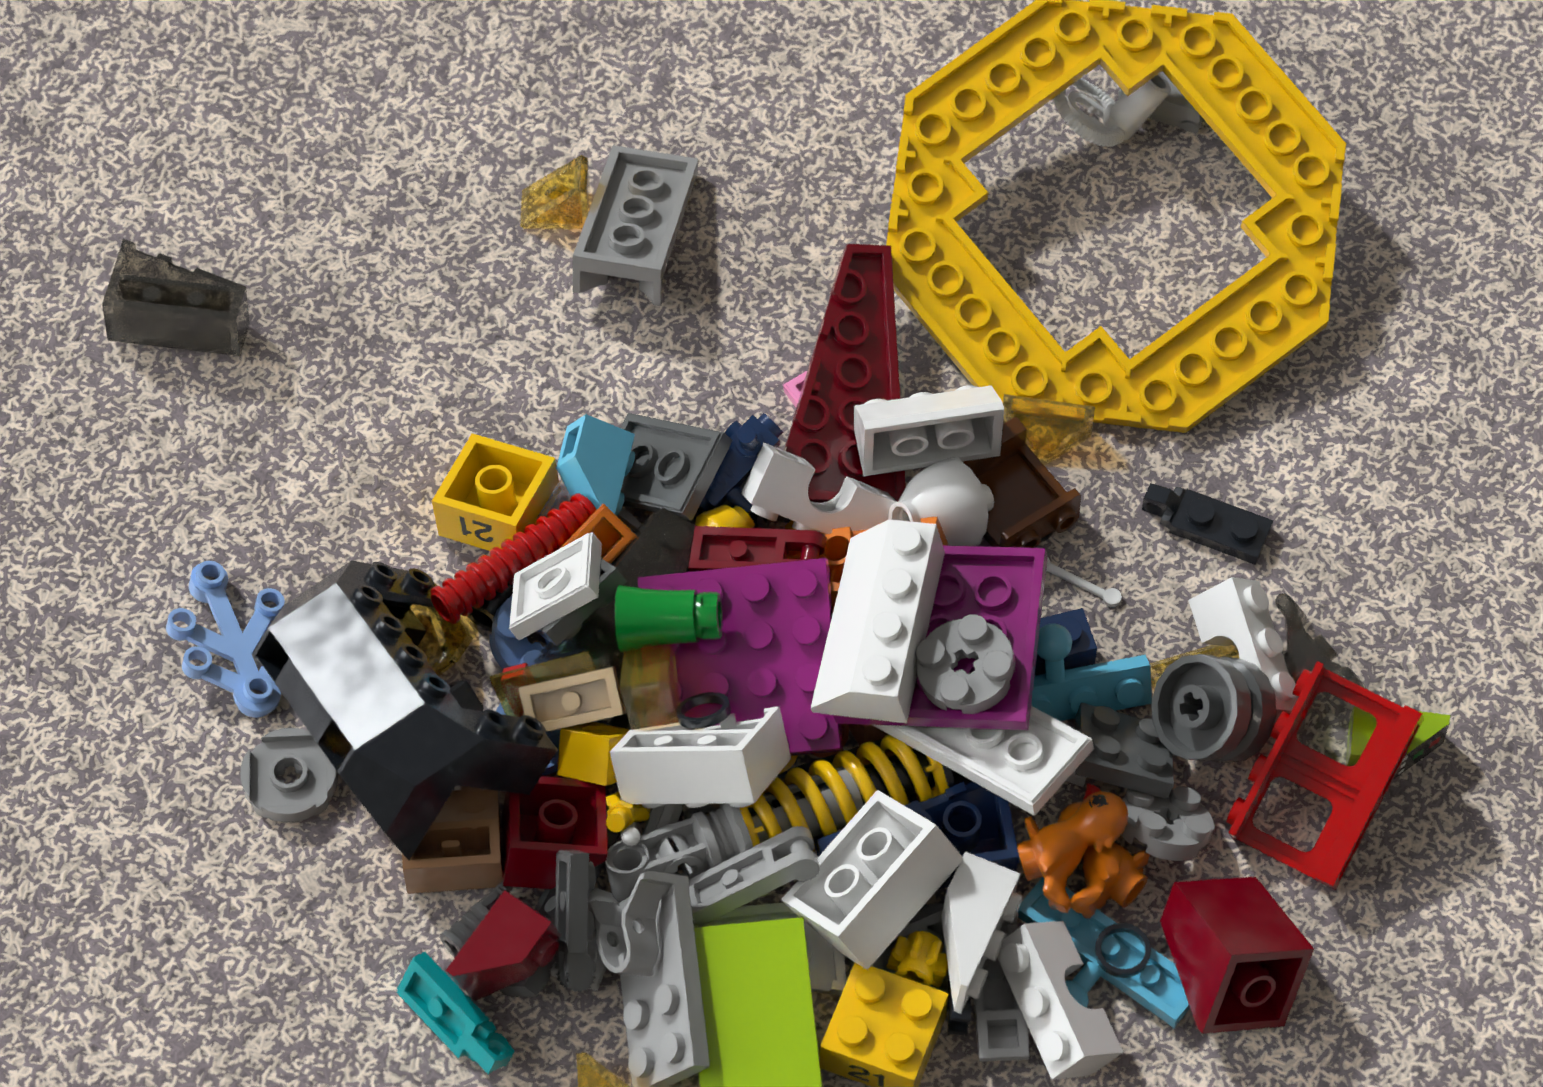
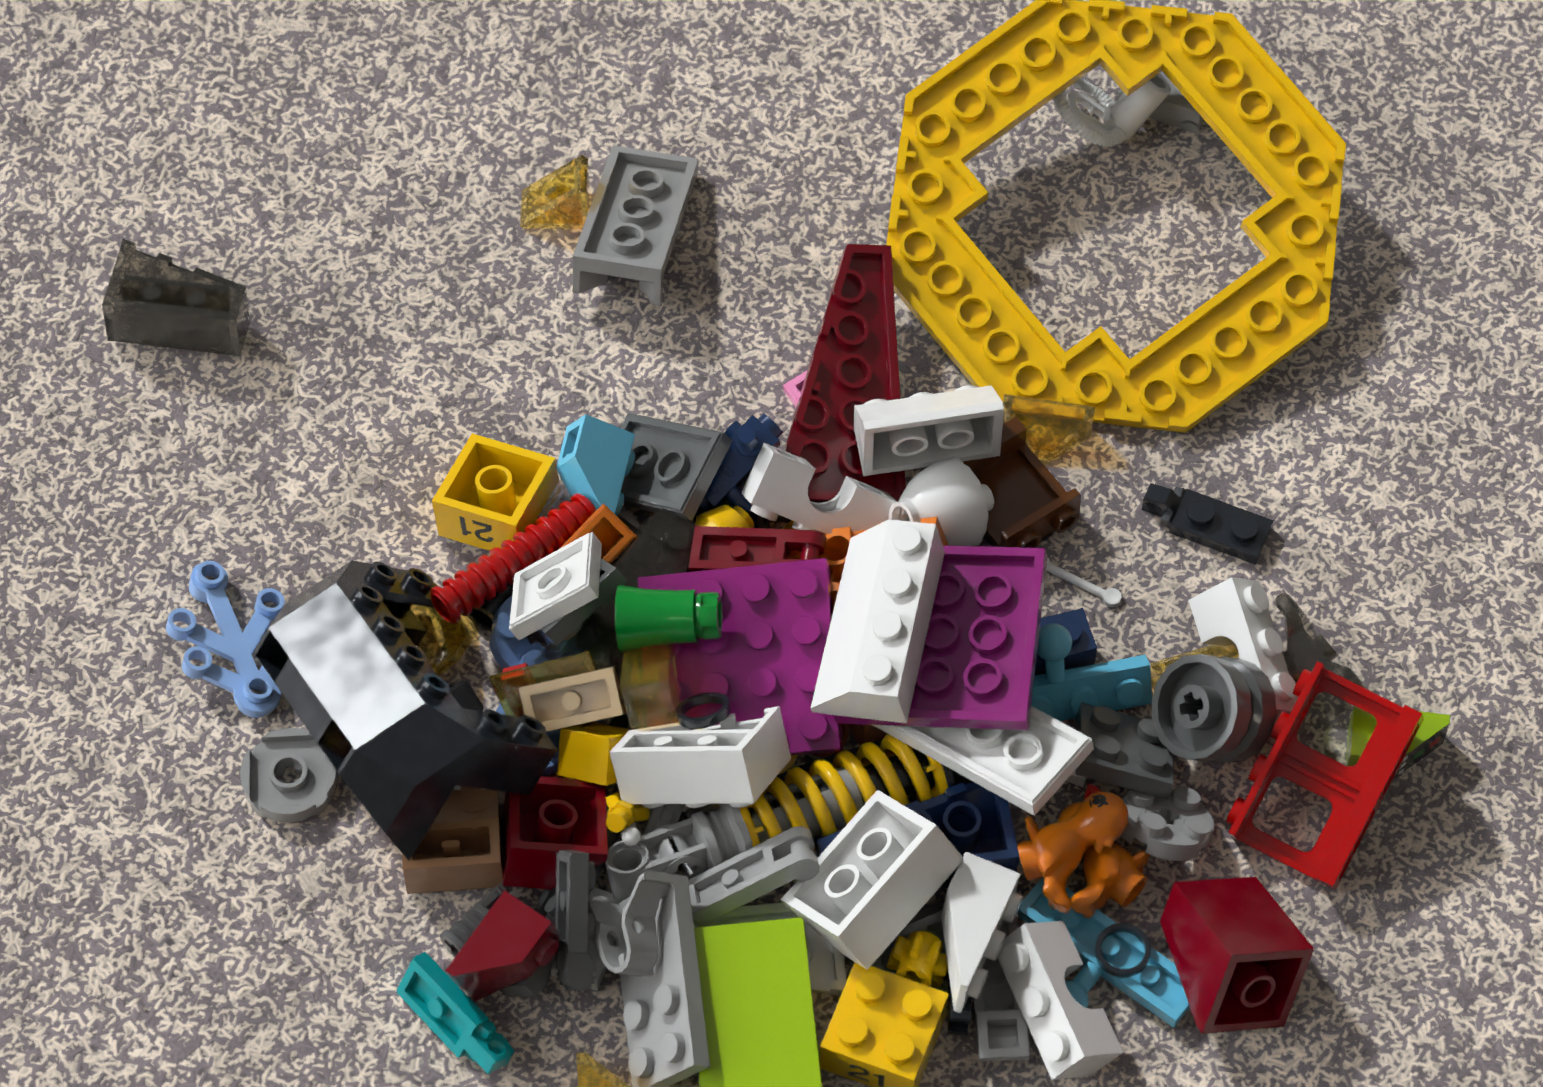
(965, 639): light grey plate -> none

